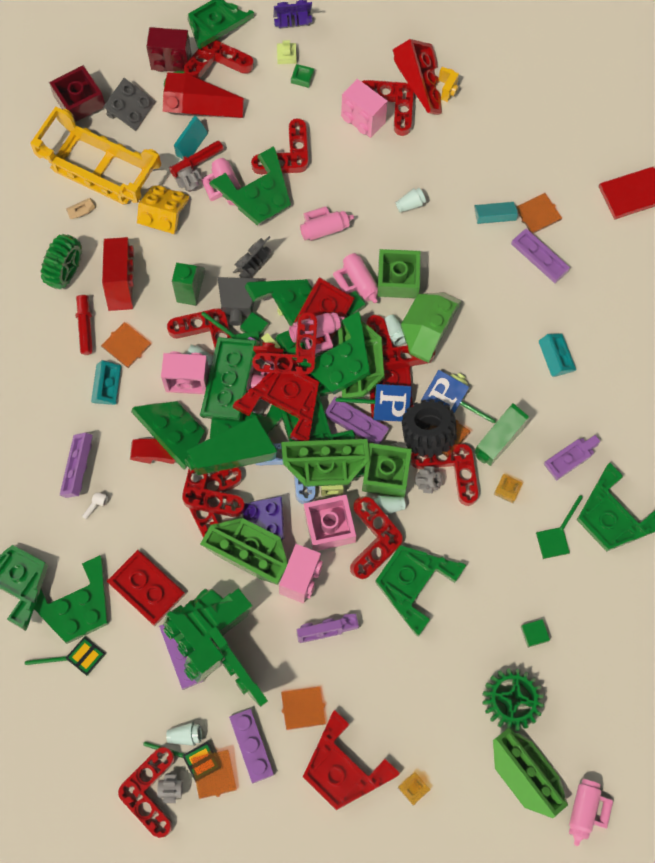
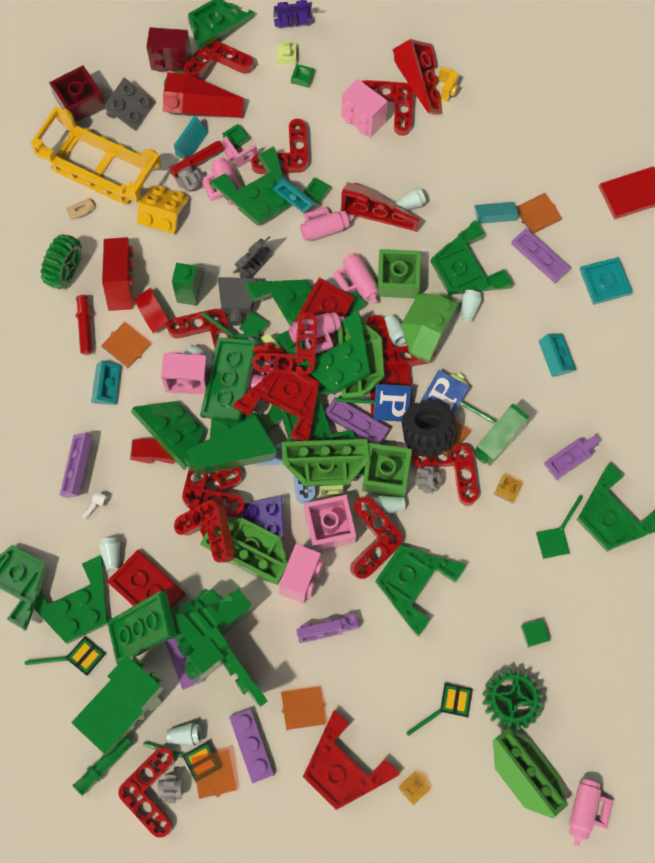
(97, 770): none -> green pin
(110, 552): none -> light aqua cone
(119, 705): none -> green brick
(142, 627): none -> green tile
(152, 310): none -> red slope
(221, 546): none -> red beam
(236, 136): none -> green tile
(238, 158): none -> bright pink bracket
(293, 195): none -> teal slope
(317, 190): none -> green tile
(367, 204): none -> red wedge
(454, 701): none -> piece
(459, 269): none -> green wing
(470, 304): none -> light aqua cone
(605, 280): none -> teal tile

